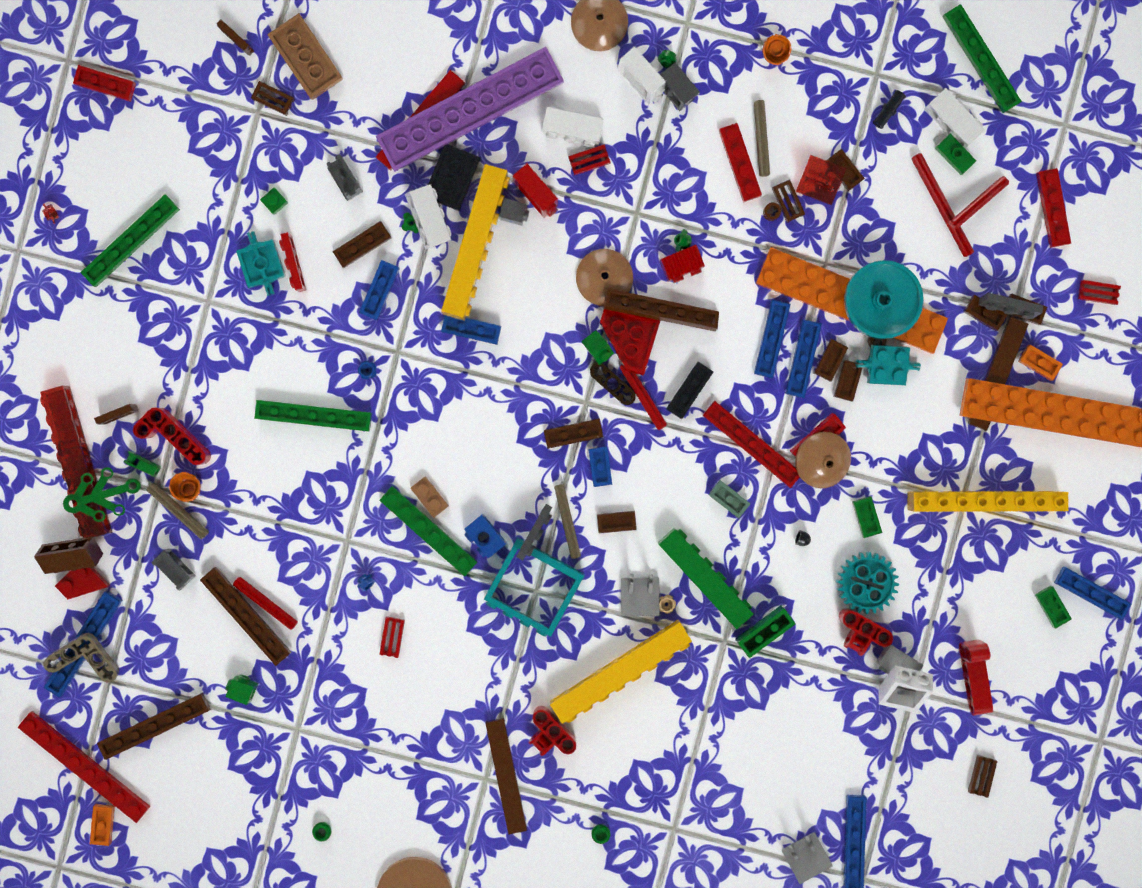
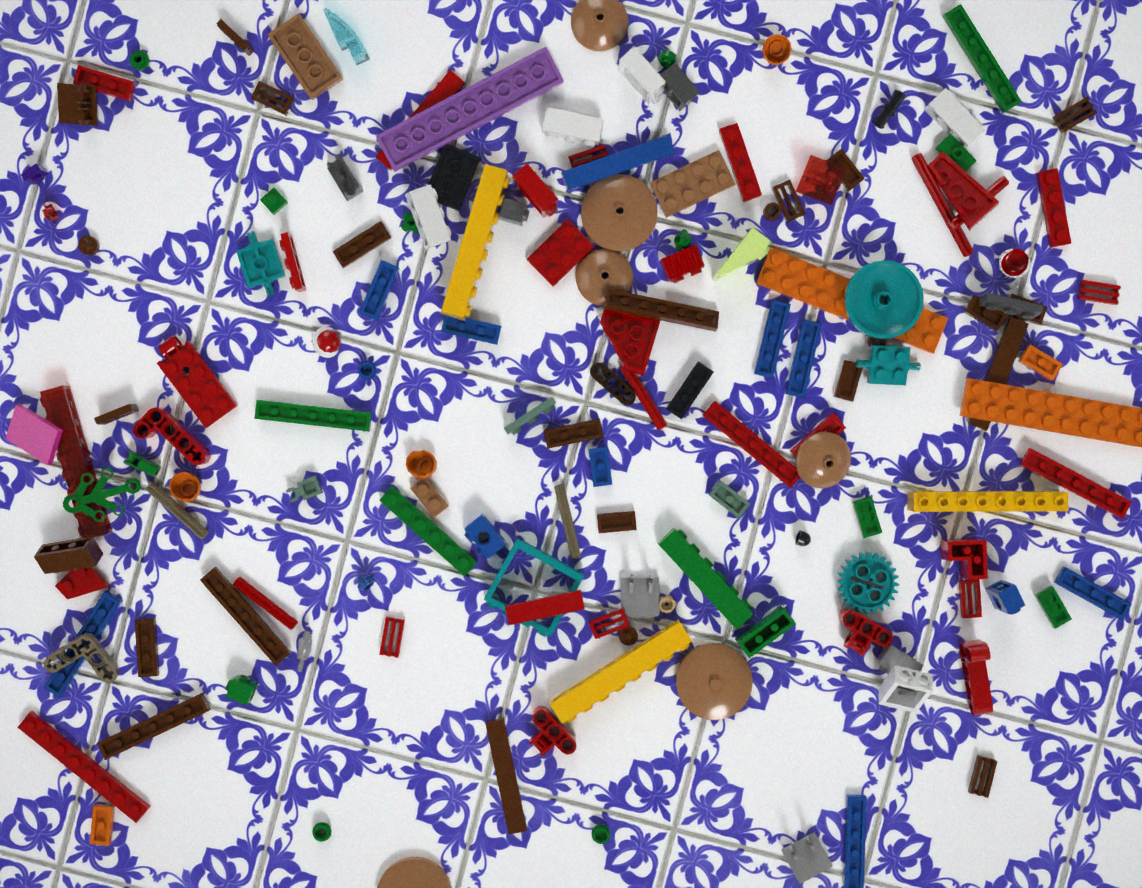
(34, 434): none -> dark pink tile
(35, 174): none -> dark purple plate
(77, 104): none -> reddish brown hinge
(88, 245): none -> reddish brown tile
(130, 241): green plate -> none
(143, 64): none -> green plate
(146, 647): none -> reddish brown tile
(174, 568): dark grey hinge -> none
(200, 387): none -> red hinge
(304, 649): none -> light grey hand
(307, 488): none -> sand green plate
(326, 342): none -> red hair
(346, 37): none -> clear light blue slope
(421, 464): none -> orange hair
(531, 416): none -> sand green plate
(535, 533): dark grey plate -> none
(544, 607): none -> red tile
(560, 253): none -> red plate
(597, 347): green brick -> none
(614, 230): none -> medium nougat dish
(618, 163): none -> blue tile
(624, 617): none -> red tile
(628, 636): none -> reddish brown tile
(692, 183): none -> medium nougat plate
(713, 681): none -> medium nougat dish
(751, 248): none -> yellowish green slope
(761, 137): dark tan axle -> none
(830, 360): reddish brown tile -> none
(962, 592): none -> red tile
(963, 192): none -> red wing
(971, 553): none -> red brick
(1005, 597): none -> blue brick
(1014, 263): none -> red hair
(1075, 483): none -> red plate
(1088, 106): none -> reddish brown tile

